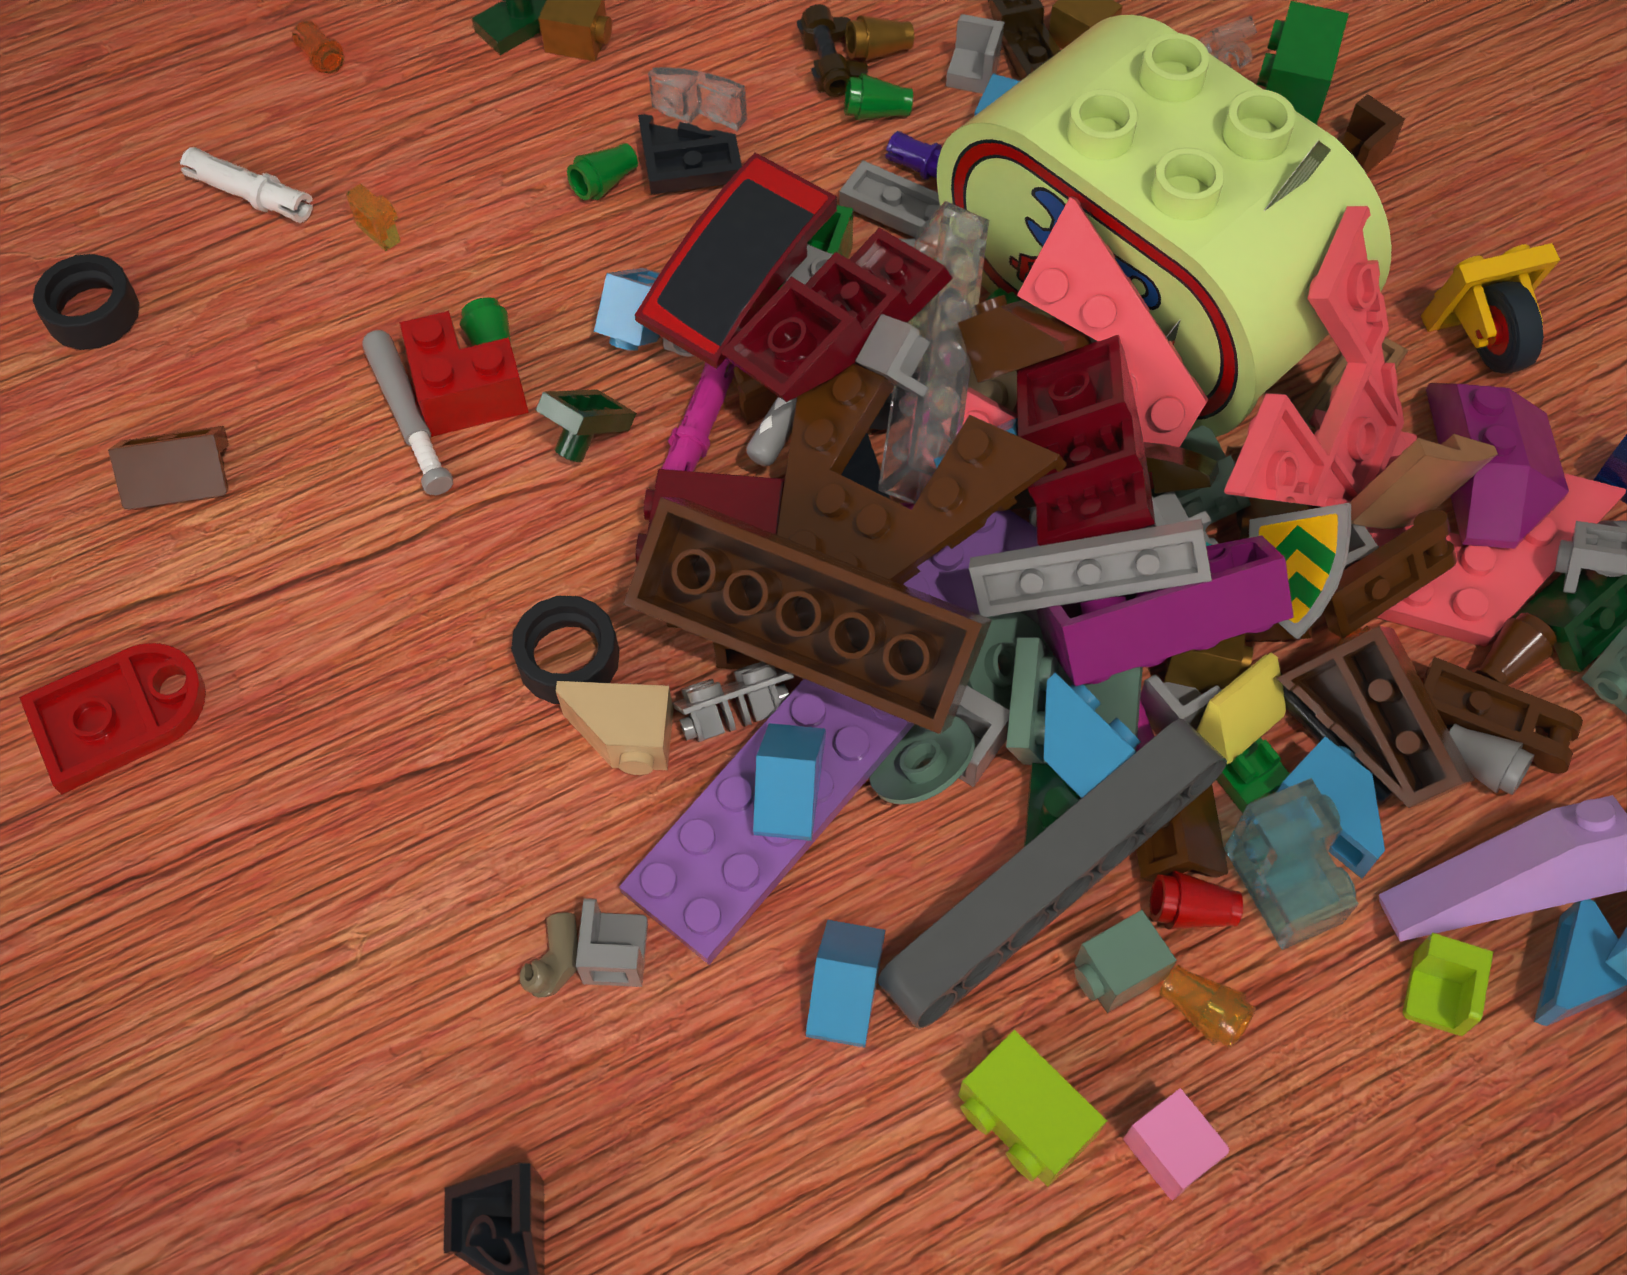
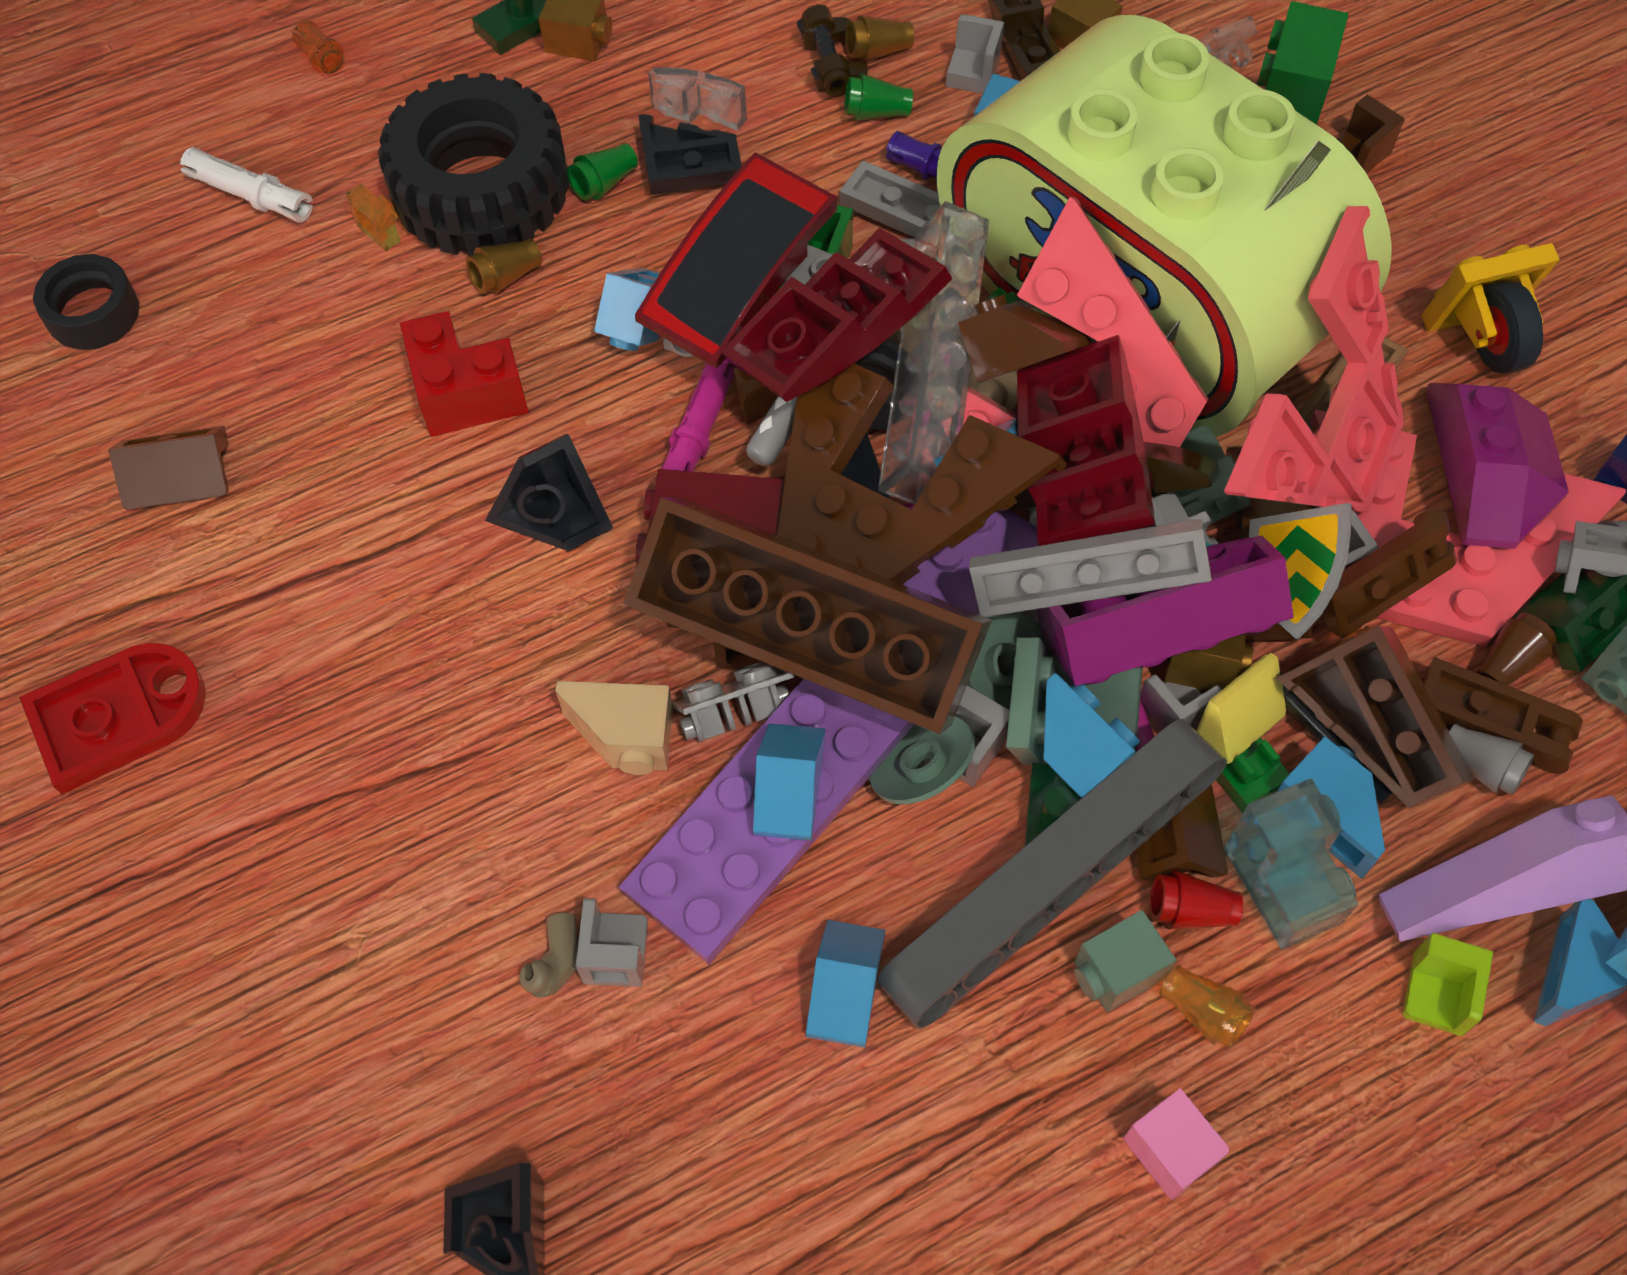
(403, 403): light grey piece -> none
(464, 122): none -> black tyre
(484, 321): green cone -> none
(500, 265): none -> pearl gold cone
(551, 498): none -> black slope
(554, 615): black tyre -> none
(582, 416): tile -> none
(895, 352): light grey panel -> none
(1029, 1109): lime brick -> none
(1419, 481): medium nougat slope -> none

